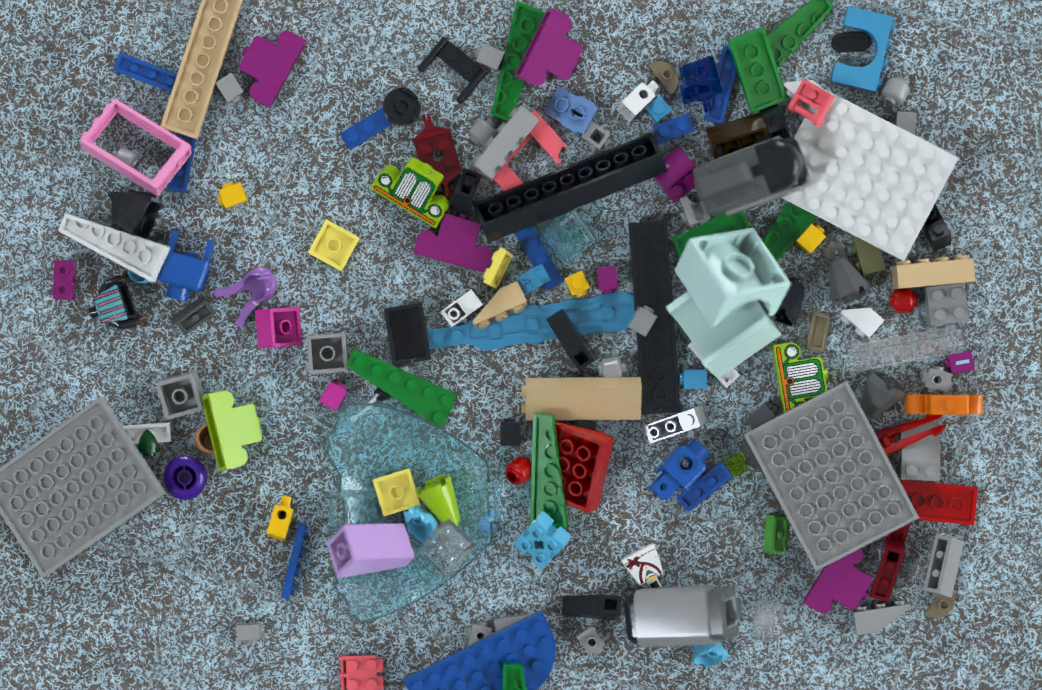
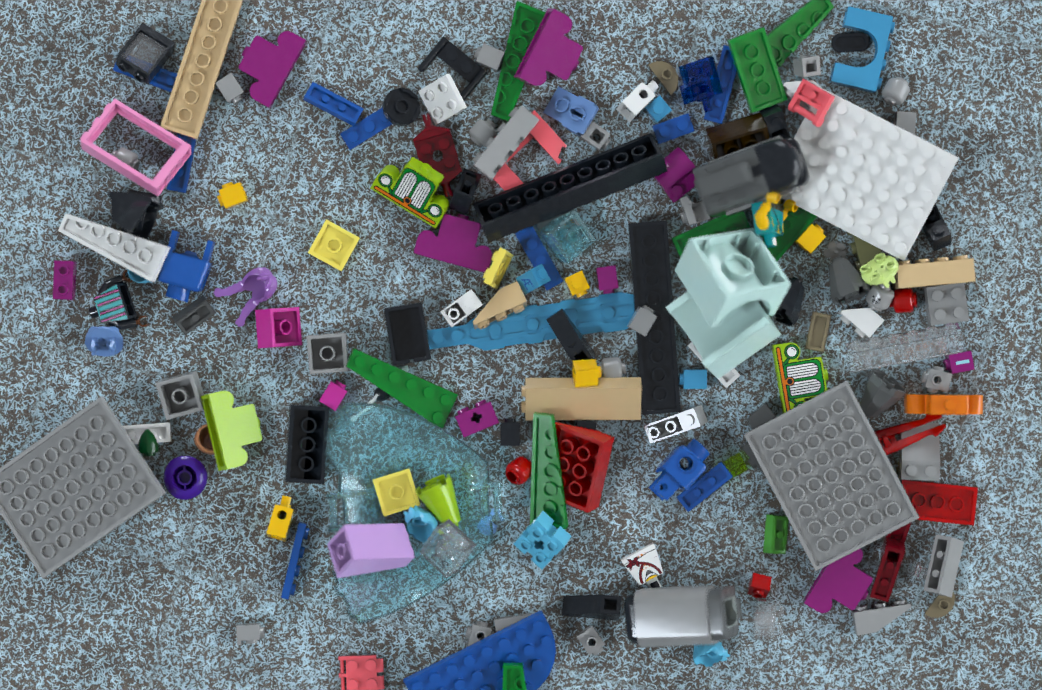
(104, 341): none -> medium blue plate
(145, 53): none -> window
(306, 444): none -> black slope
(333, 104): none -> blue plate
(442, 99): none -> white plate
(470, 427): none -> magenta brick
(585, 372): none -> yellow brick
(759, 585): none -> red plate
(769, 217): none -> torso
(807, 65): none -> light grey brick
(880, 270): none -> yellowish green plate
(880, 297): none -> light grey head

